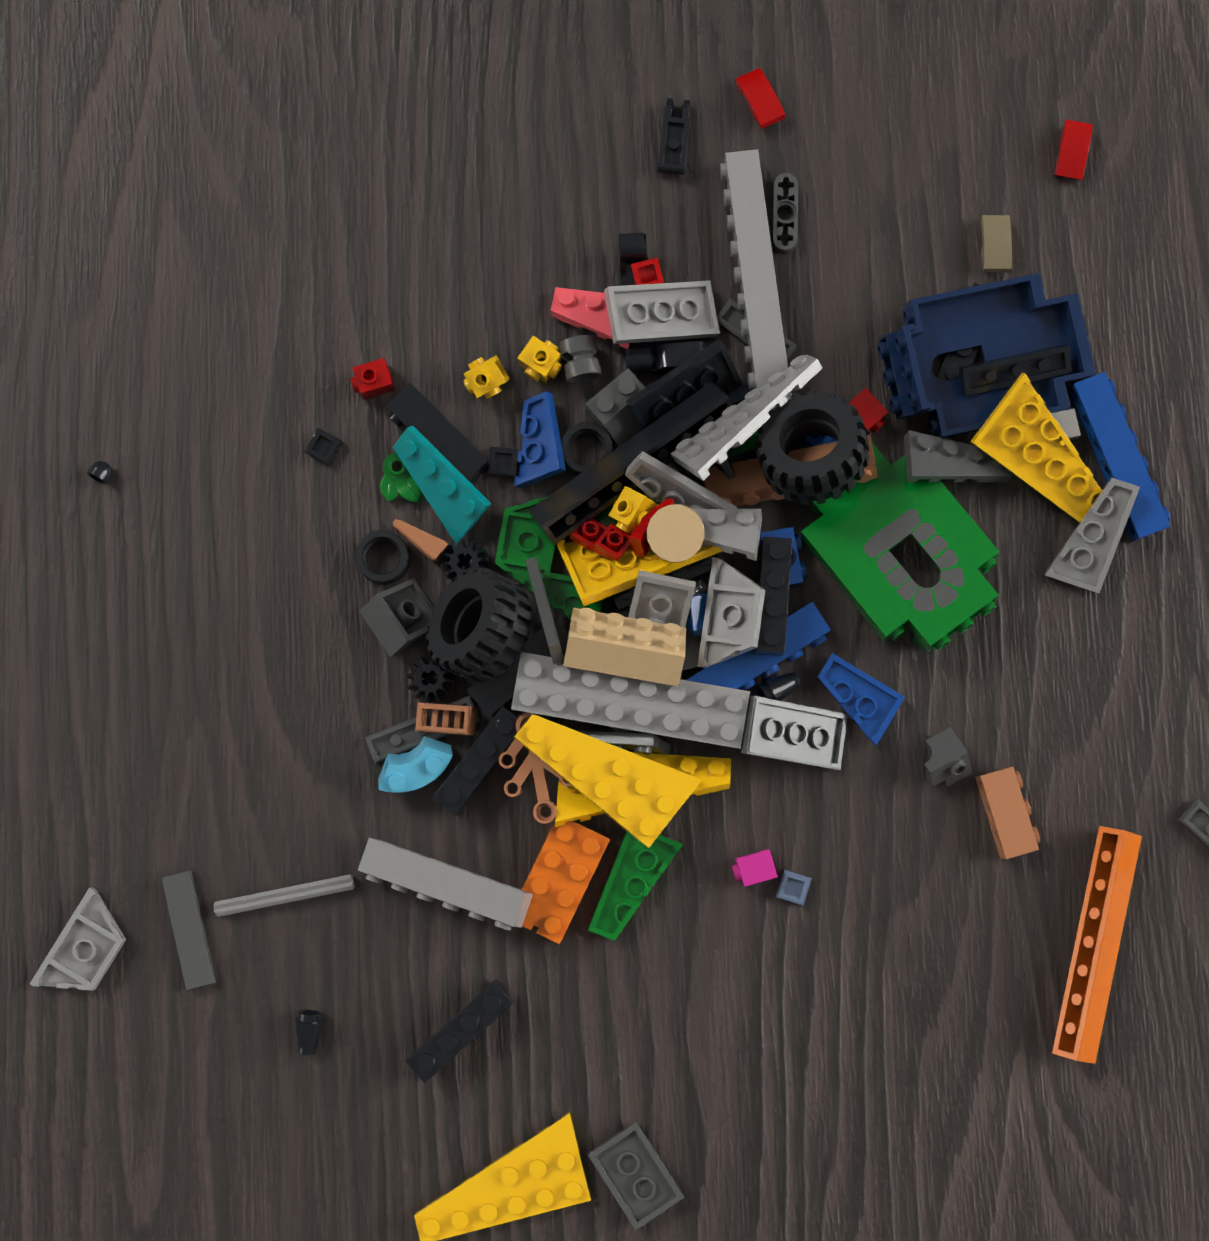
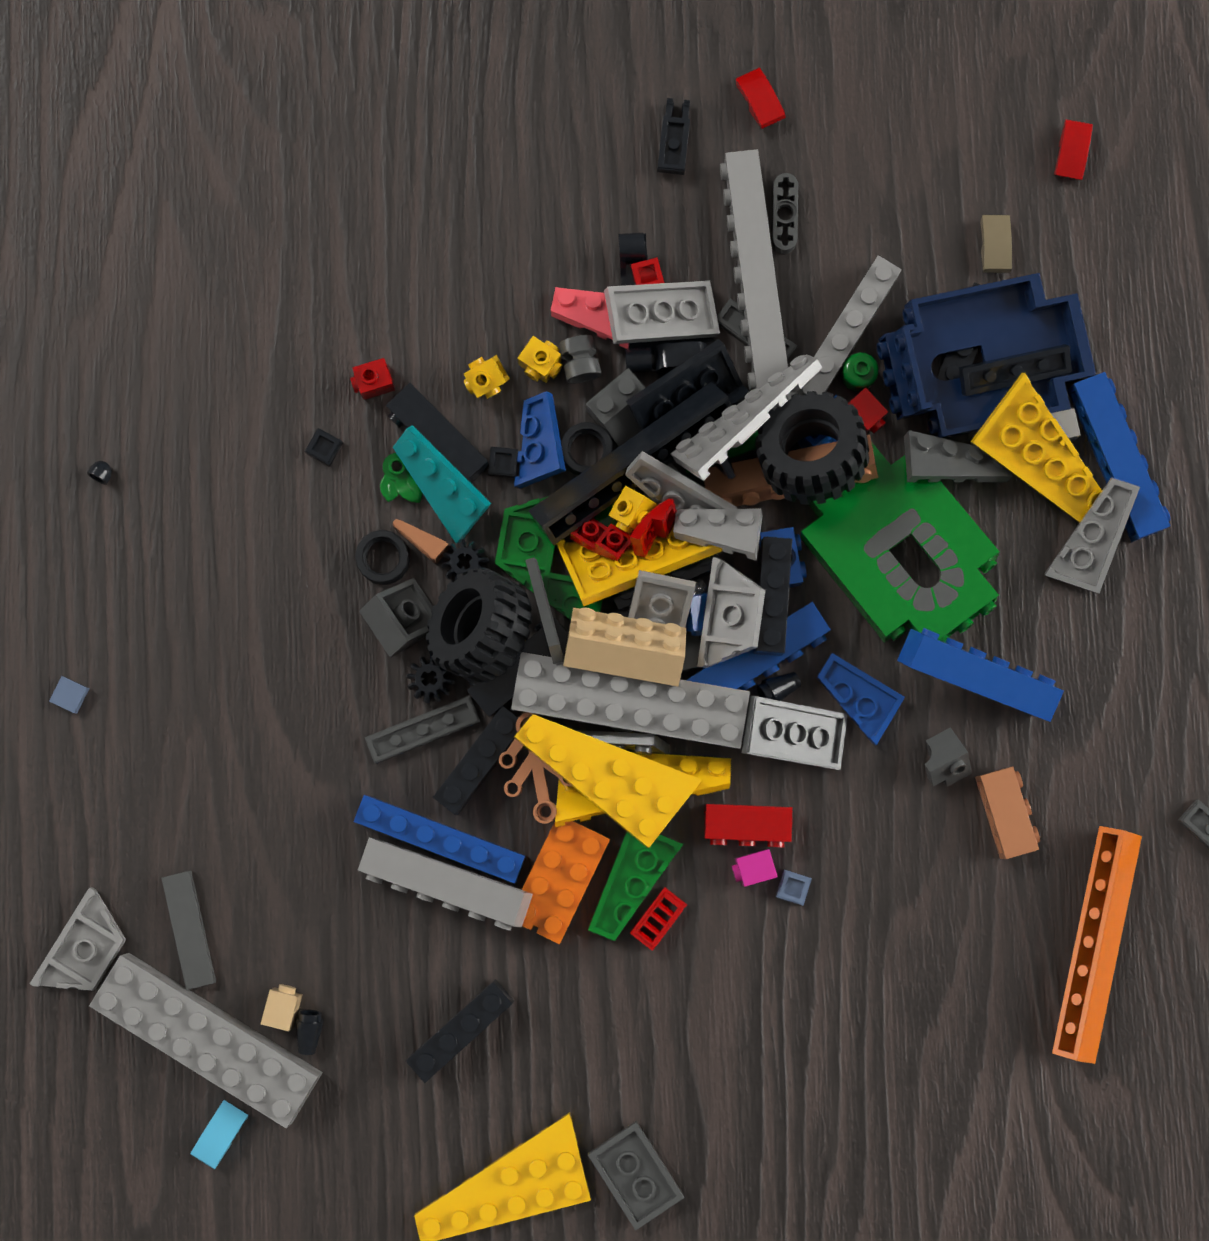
(69, 694): none -> sand blue tile
(206, 1039): none -> light grey brick
(219, 1134): none -> medium azure slope
(281, 1007): none -> tan brick
(284, 895): light grey axle -> none
(414, 768): medium azure brick -> none
(440, 838): none -> blue brick
(470, 718): nougat slope -> none
(641, 936): none -> red slope
(675, 532): tan tile -> none
(748, 824): none -> red brick
(852, 324): none -> light grey brick
(859, 372): none -> green head
(980, 675): none -> blue brick

